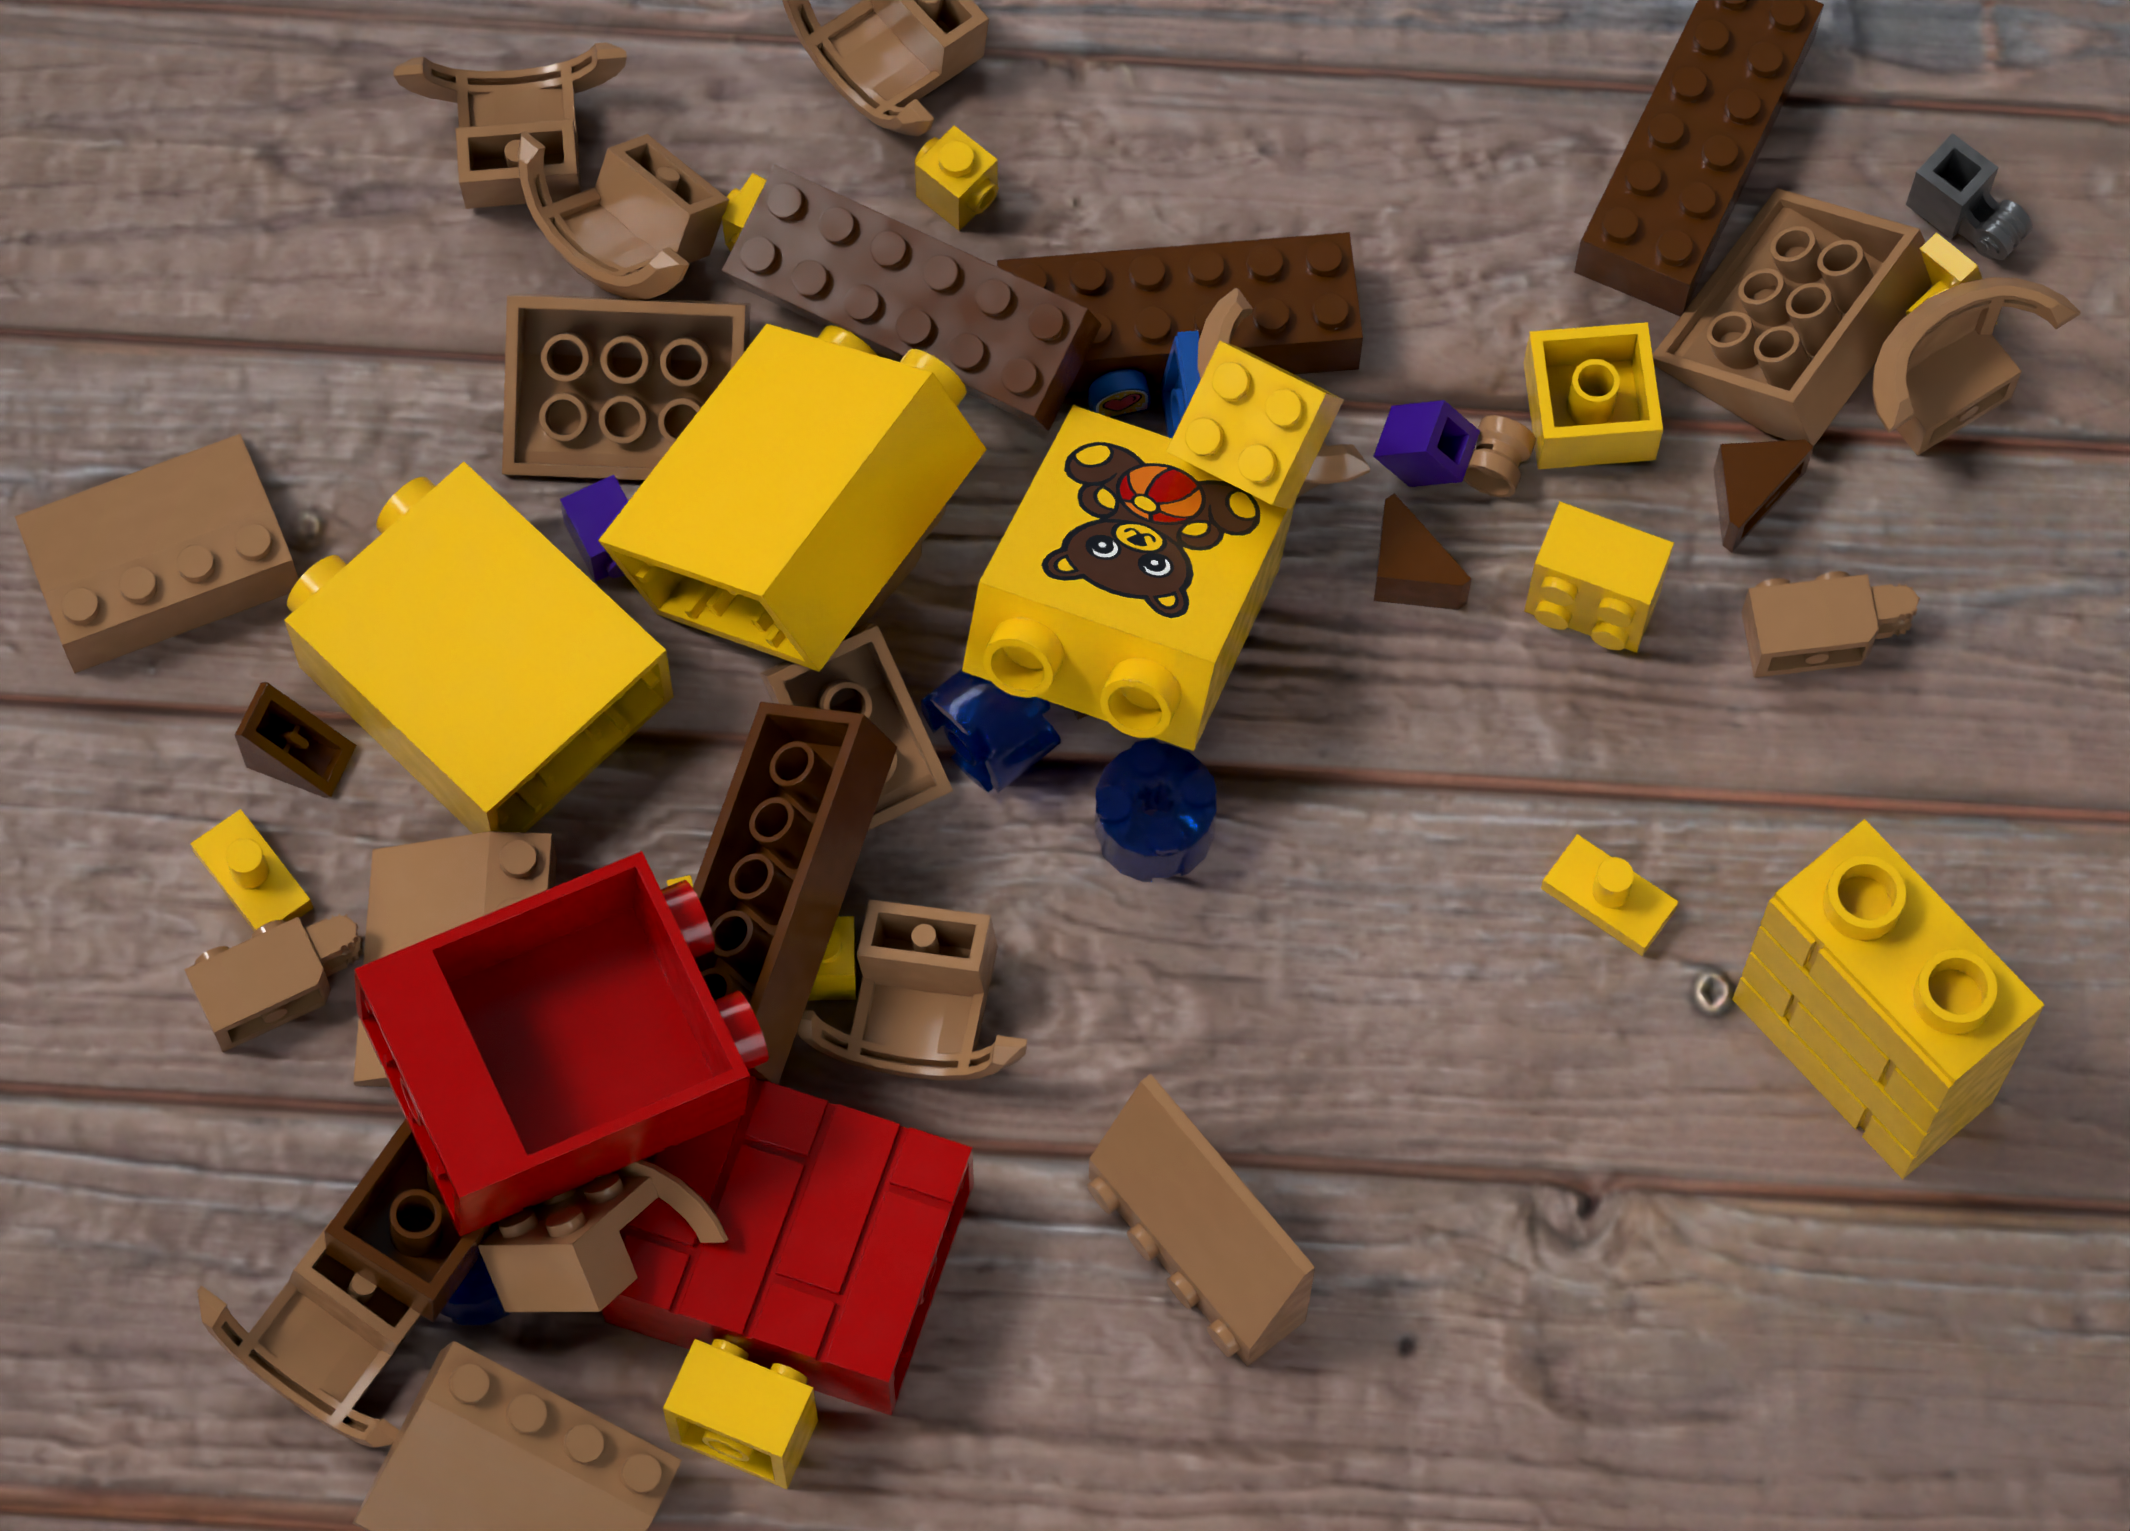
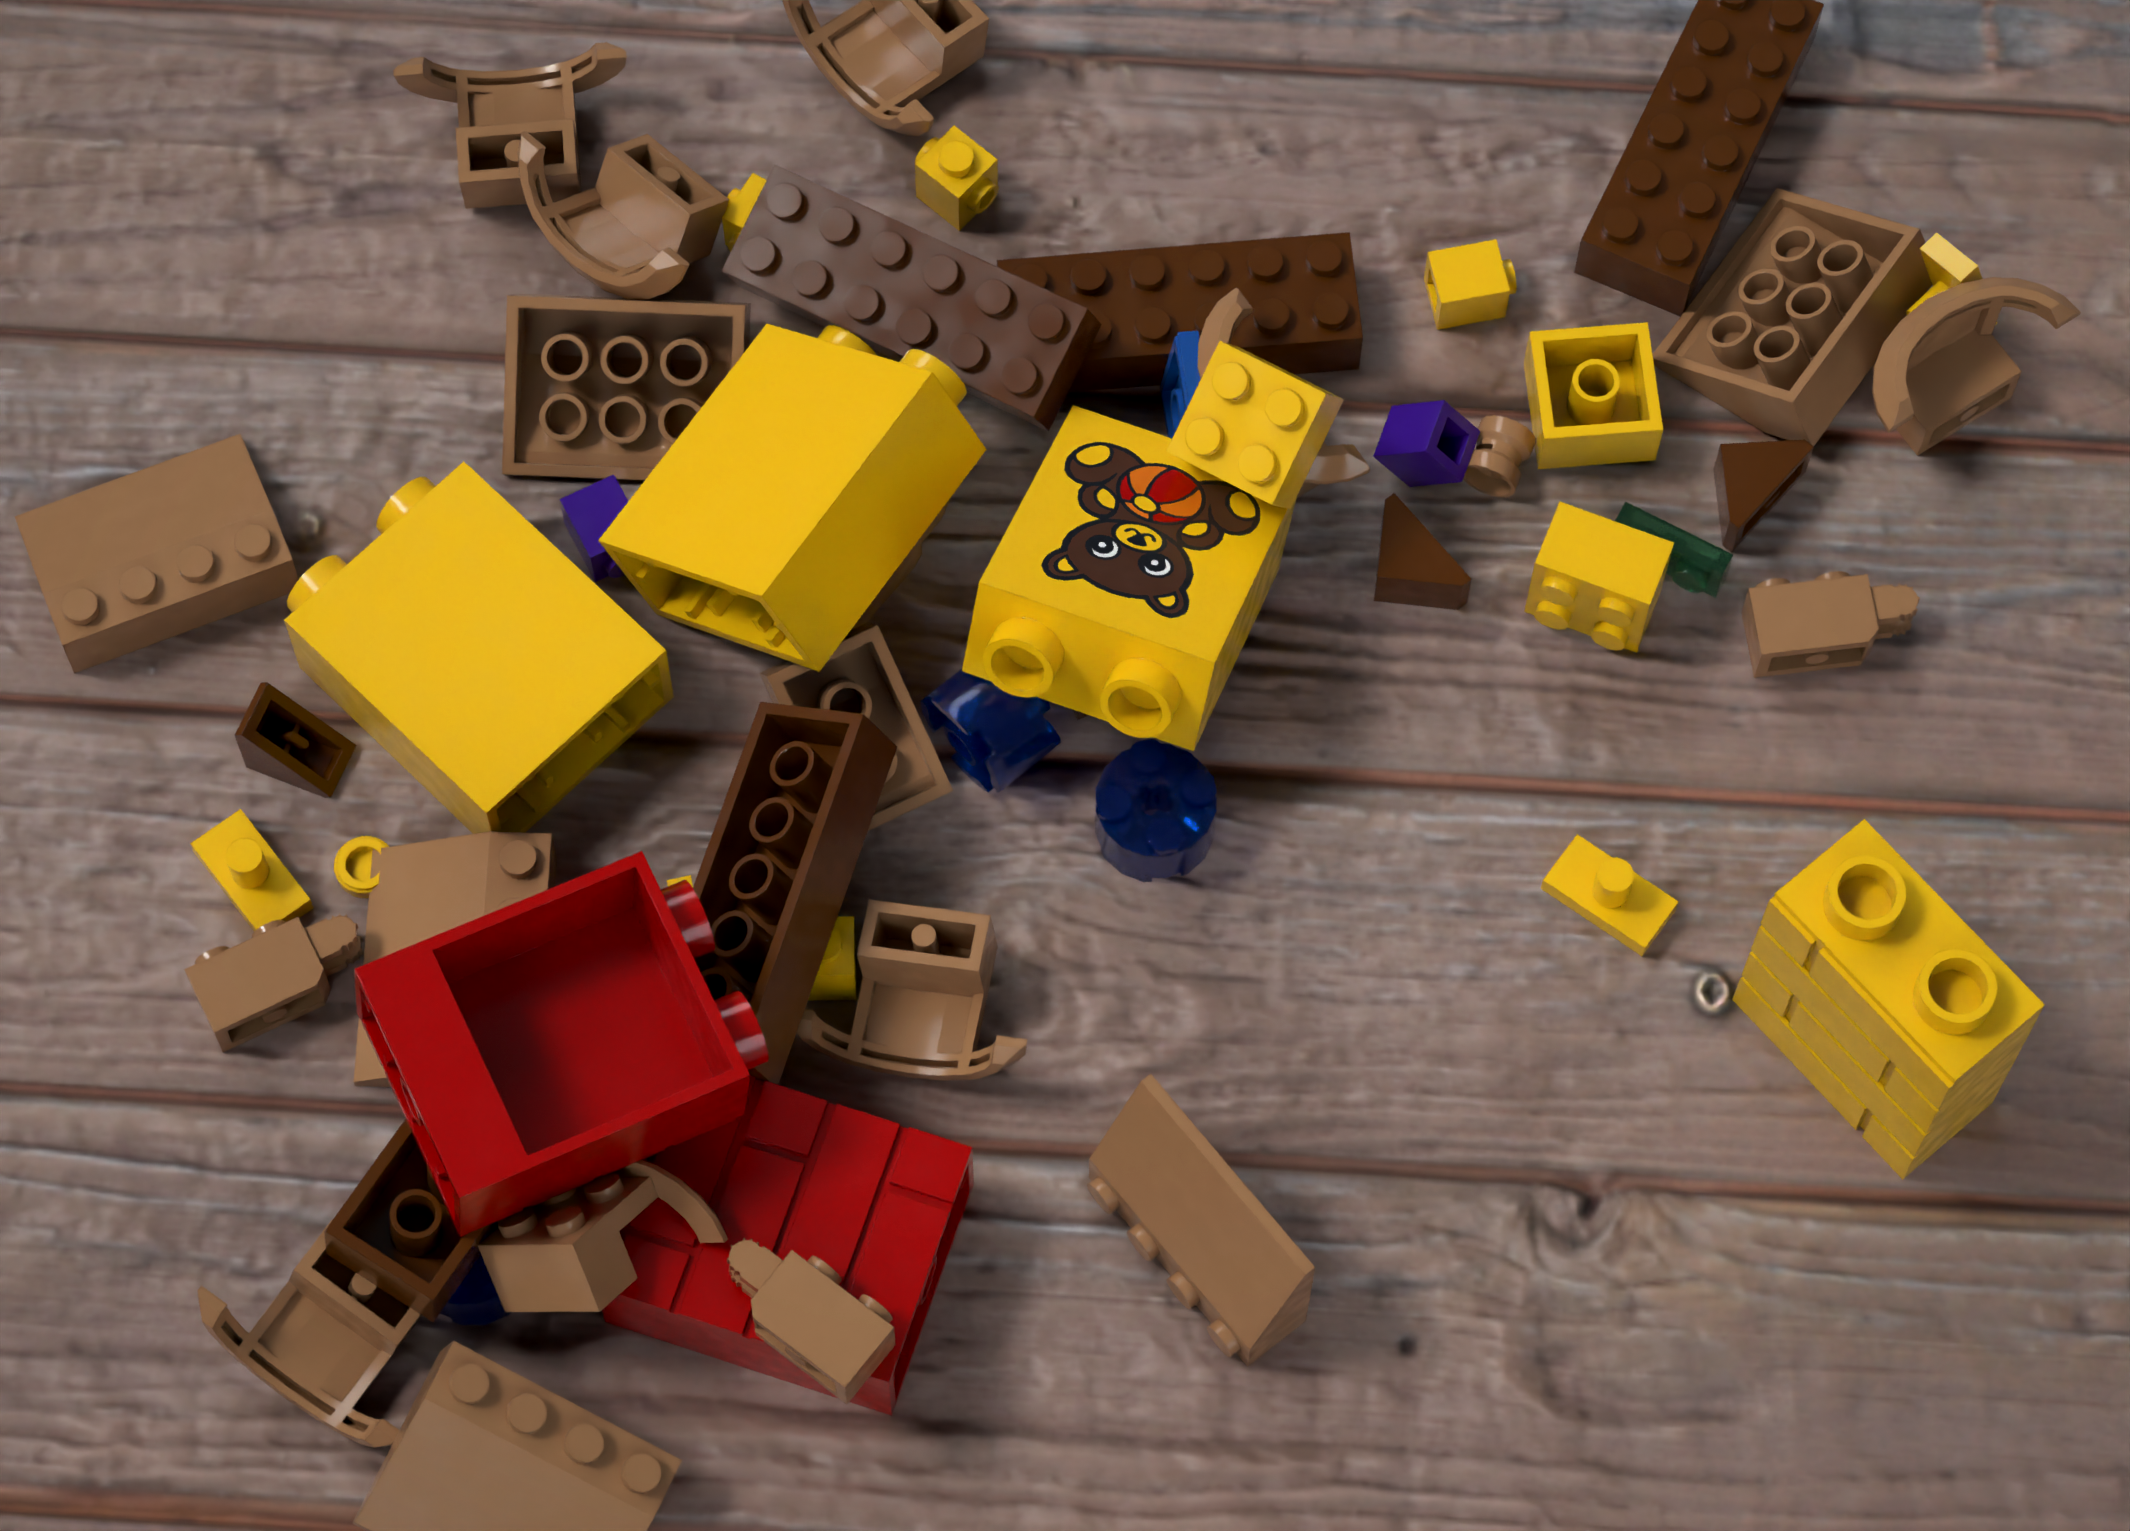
(354, 863): none -> yellow tile
(741, 1411): yellow brick -> none
(813, 1318): none -> medium nougat hinge
(1119, 393): tile -> none
(1468, 284): none -> yellow brick
(1693, 561): none -> clear green plate
(1956, 198): flat silver brick -> none

